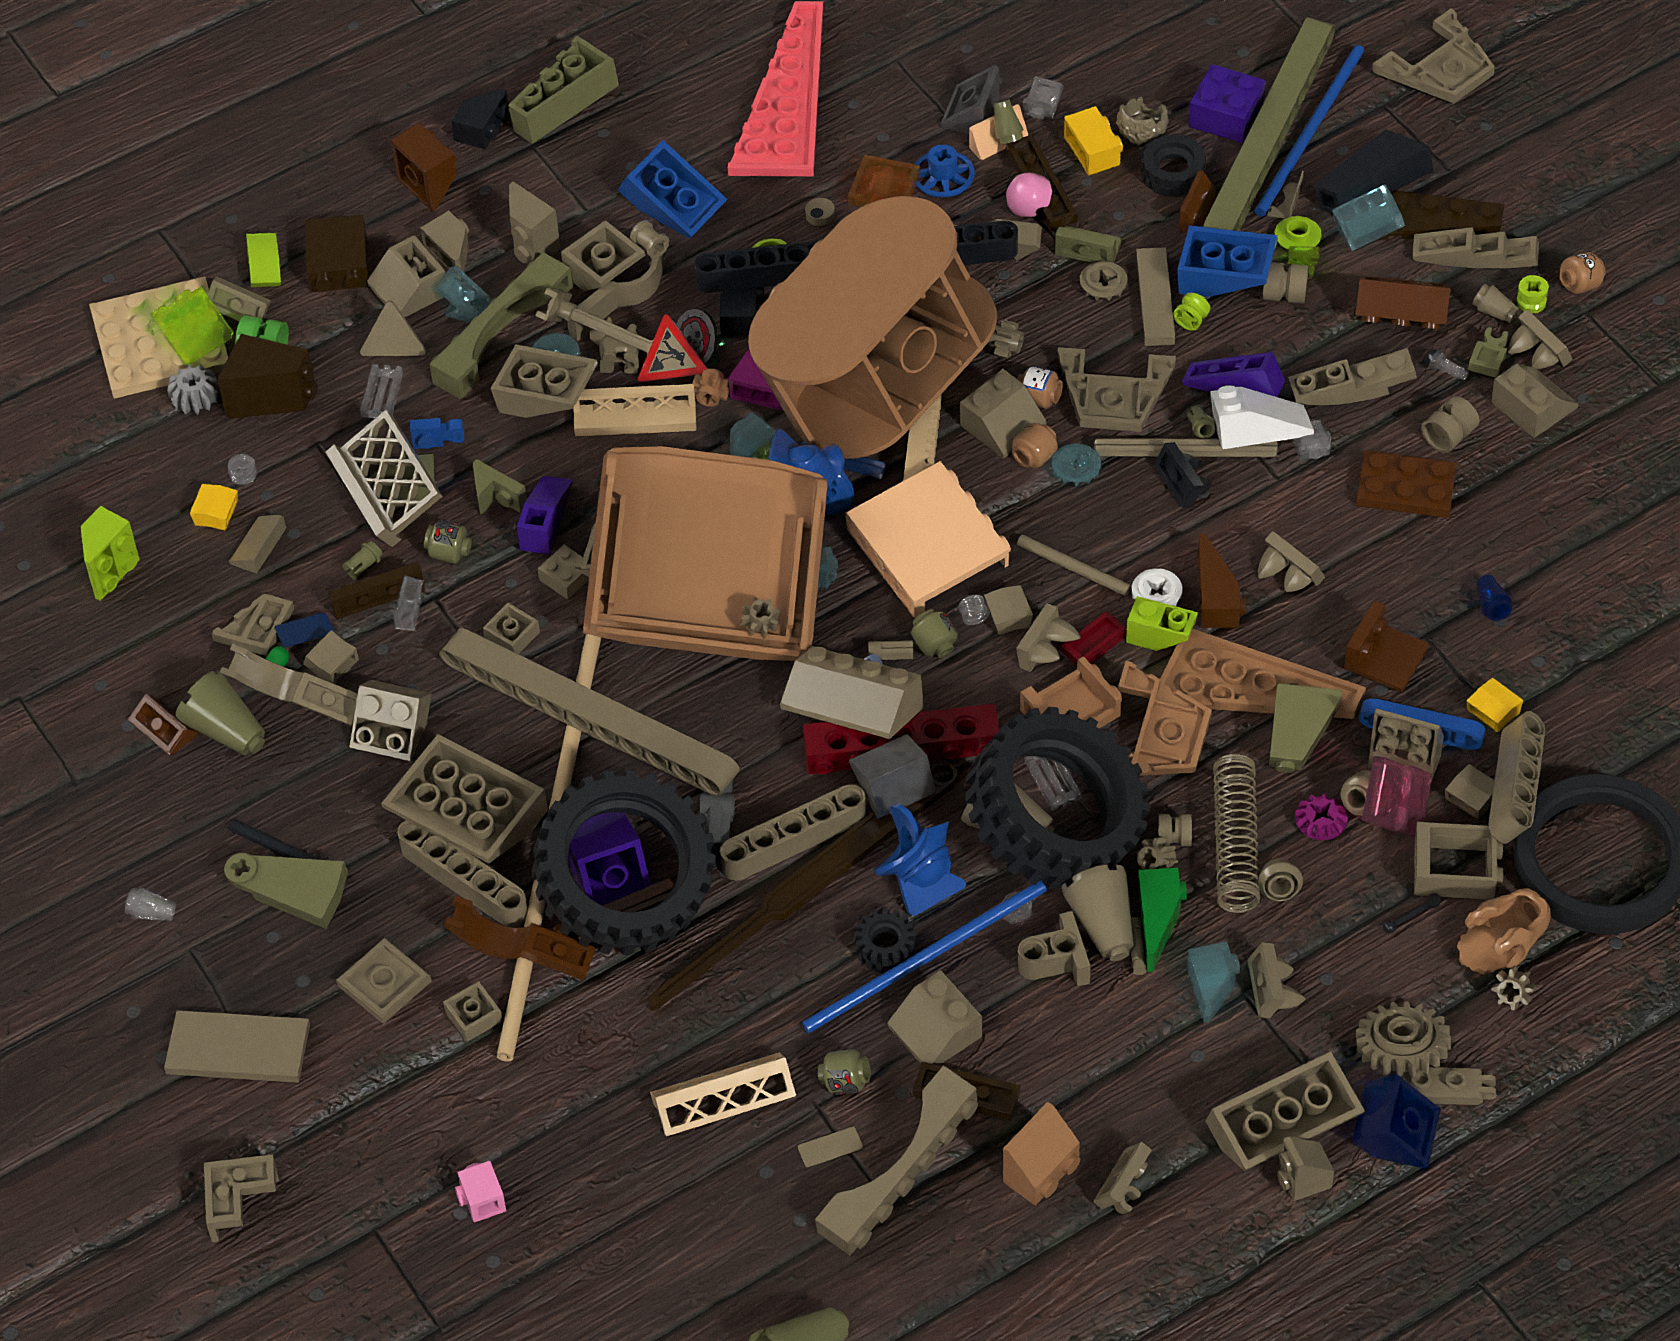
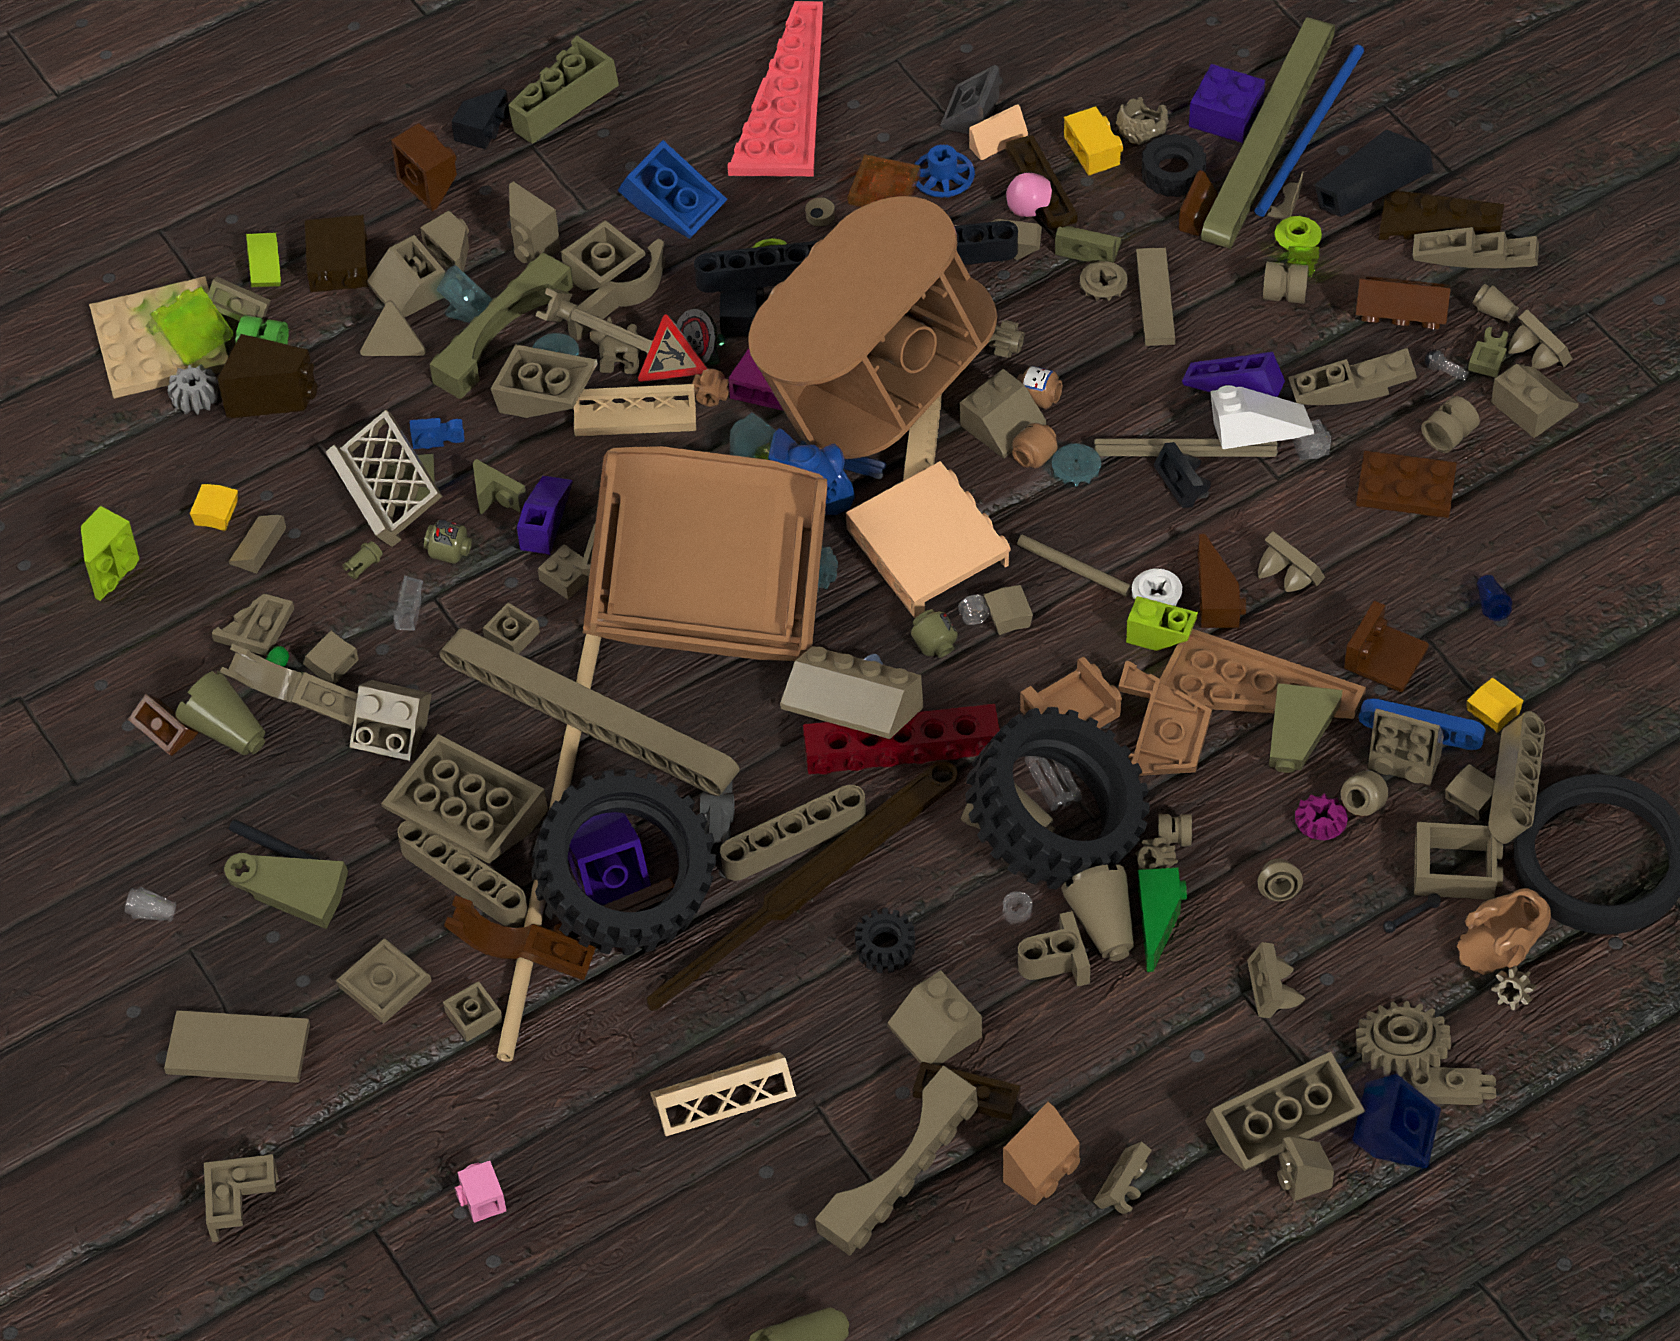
(242, 462): clear bush -> none
(304, 629): dark blue sticker -> none
(372, 591): dark brown plate -> none
(385, 374): clear tile -> none
(651, 240): dark tan bush -> none
(761, 609): dark tan gear -> none
(830, 1146): dark tan sticker -> none
(844, 1071): olive head -> none
(891, 649): dark tan piece -> none
(894, 774): flat silver slope -> none
(920, 863): blue helmet -> none
(923, 957): blue piece -> none
(1006, 122): olive cone -> none
(1036, 645): dark tan tile -> none
(1043, 98): clear bracket -> none
(1095, 639): dark red tile -> none
(1113, 400): dark tan wing -> none
(1137, 952): dark tan wheel -> none
(1192, 311): lime wheel -> none
(1202, 424): olive pin -> none
(1212, 976): clear light blue slope -> none
(1224, 260): blue slope -> none
(1234, 884): dark tan piece -> none
(1368, 217): clear light blue brick -> none
(1396, 796): clear pink slope -> none
(1446, 72): dark tan wing -> none
(1532, 293): lime wheel -> none
(1582, 272): medium nougat head -> none

